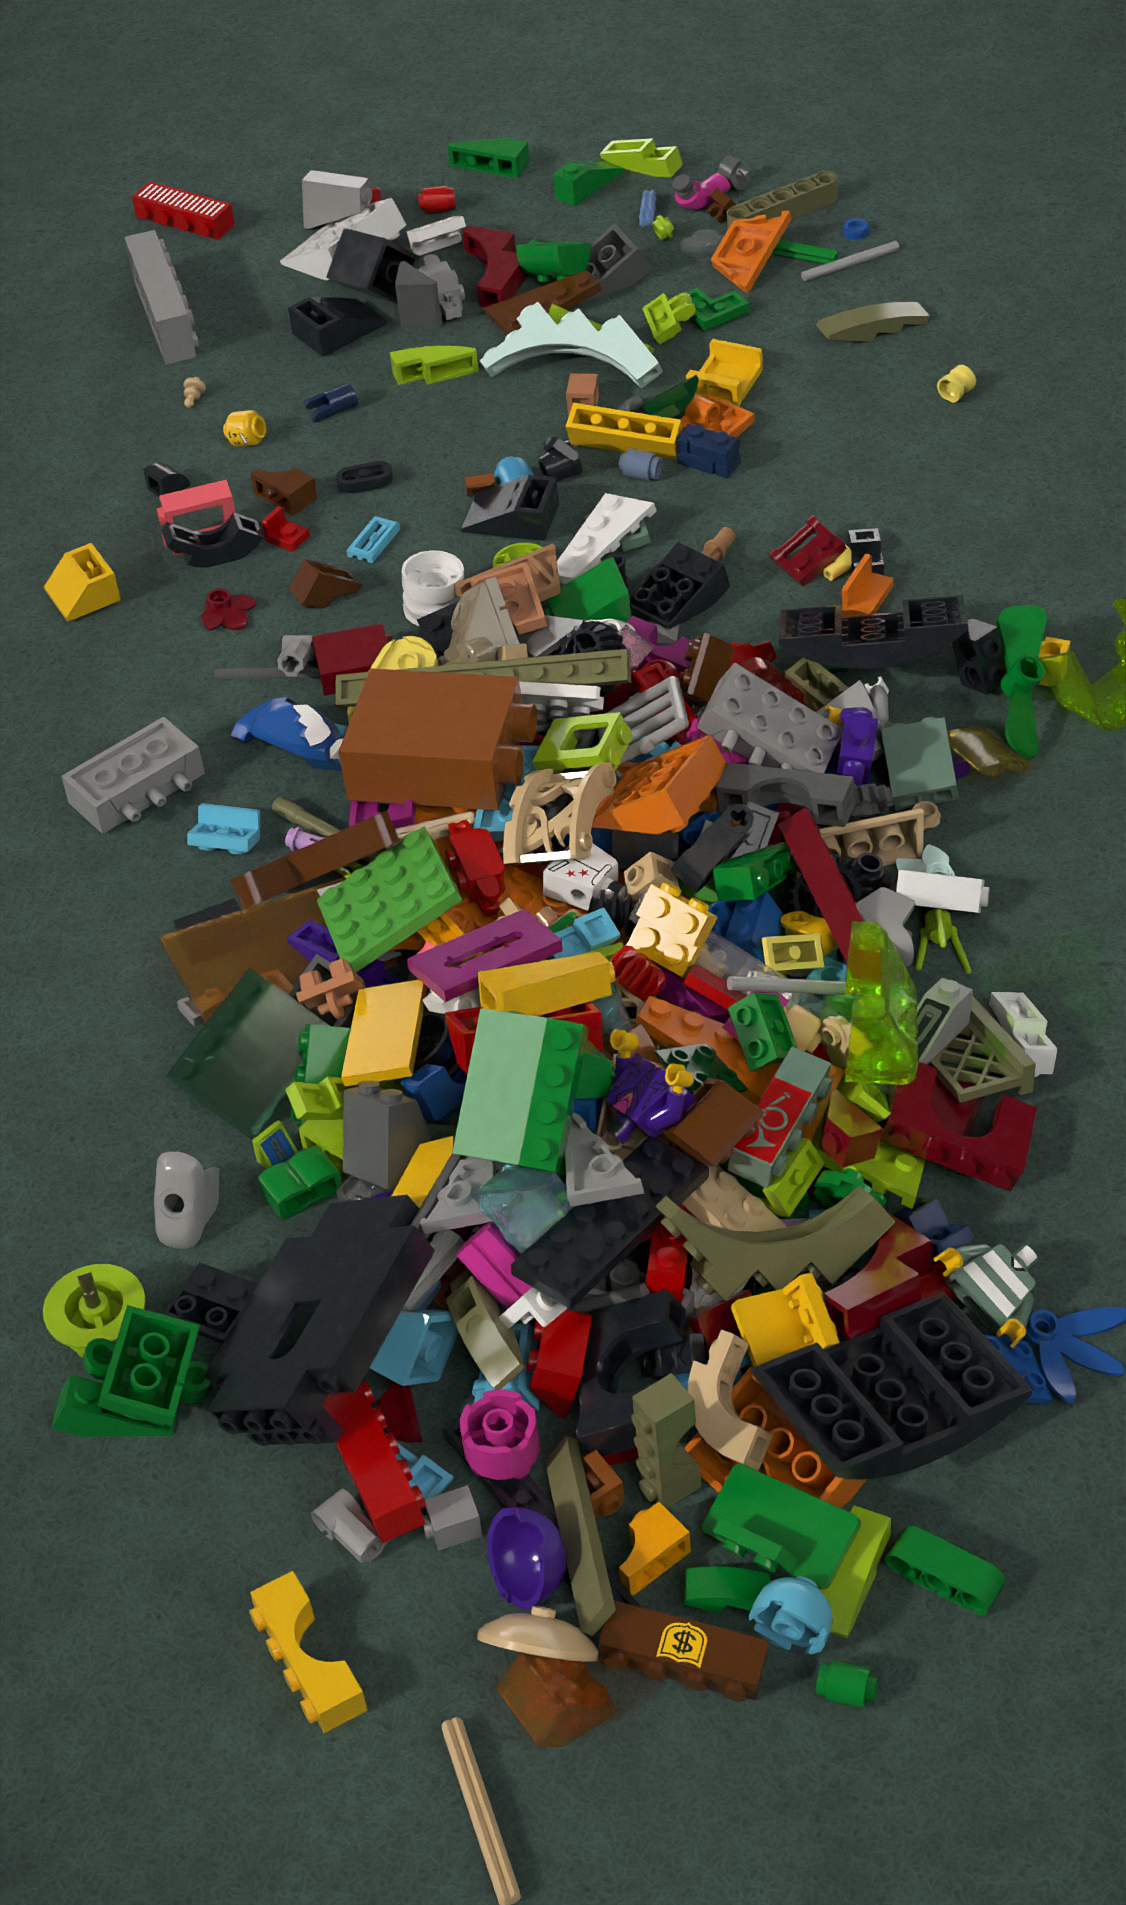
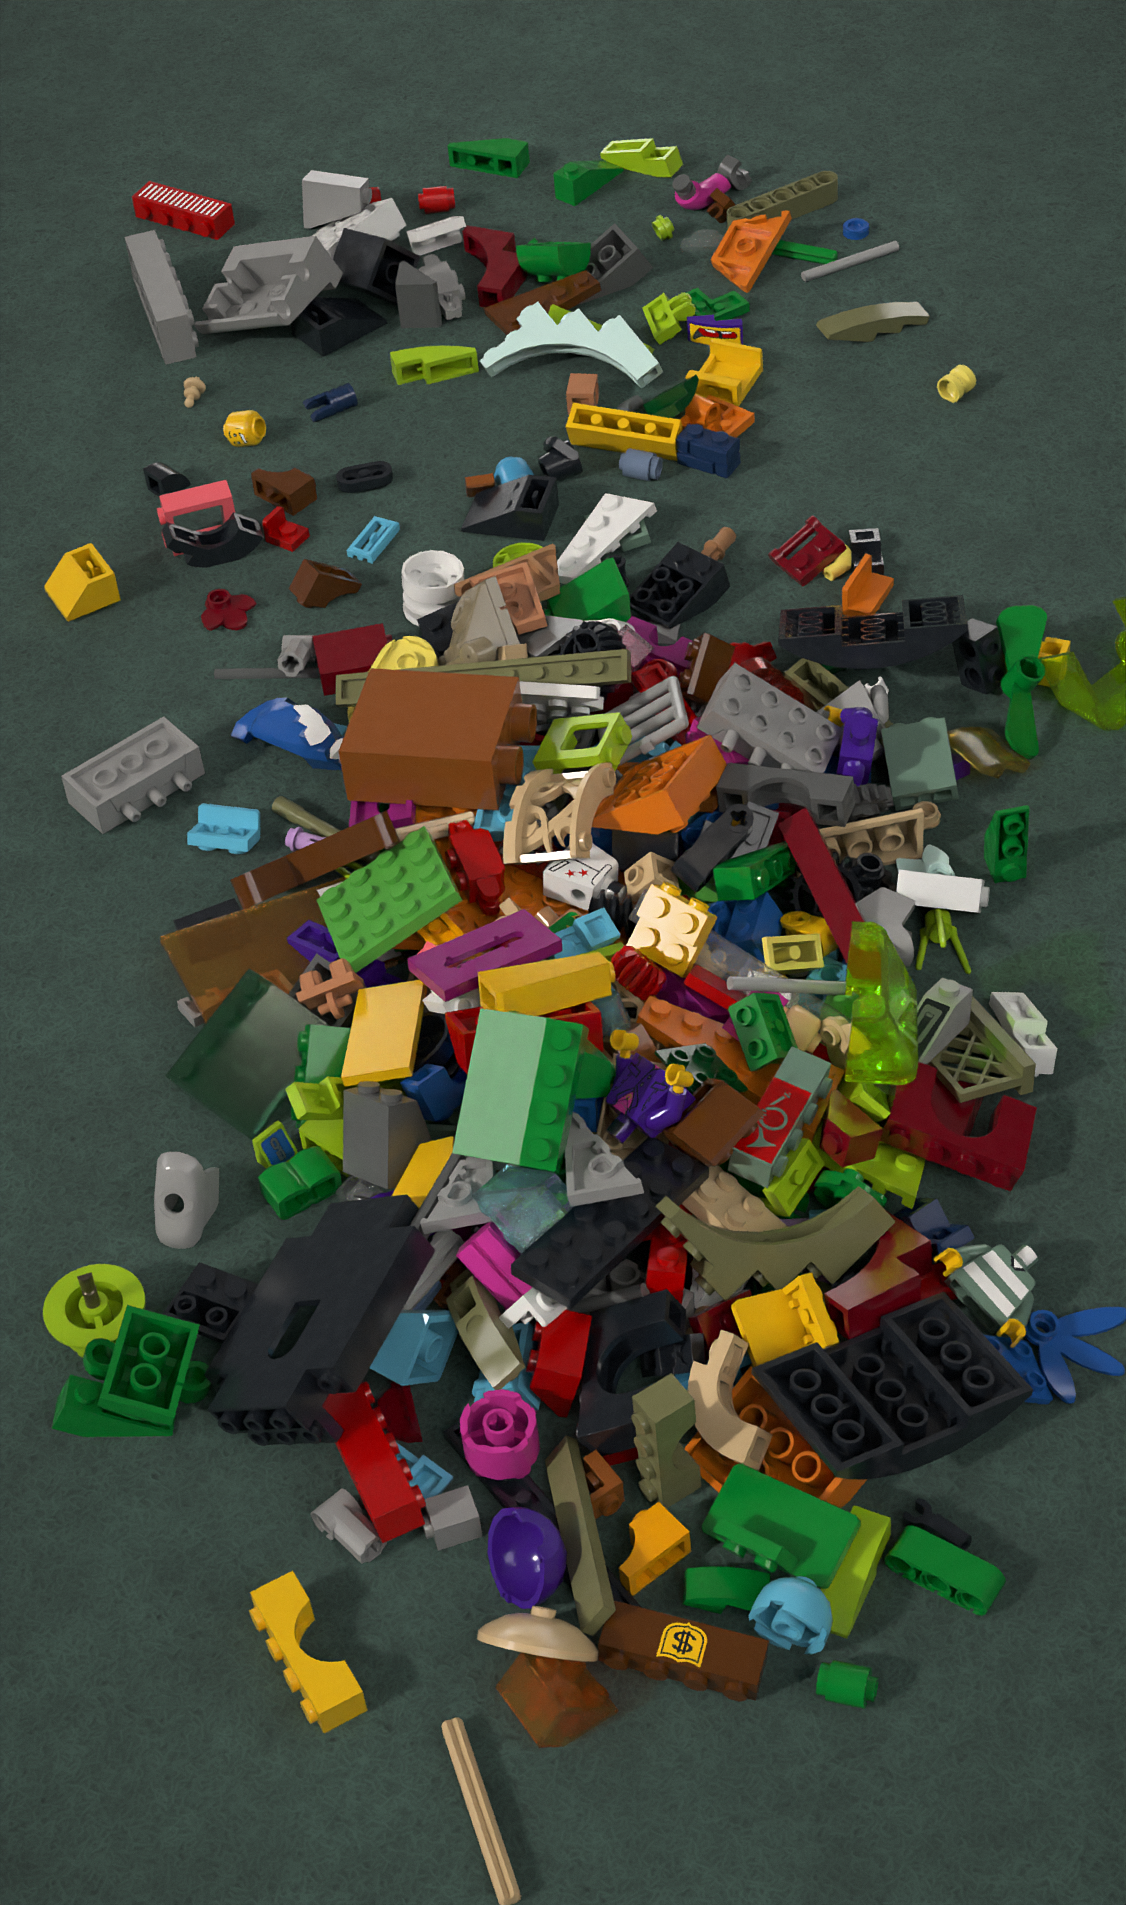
(268, 285): none -> light grey panel
(647, 208): medium blue axle -> none
(704, 329): none -> slope
(937, 1525): none -> black bar
(1007, 844): none -> green slope

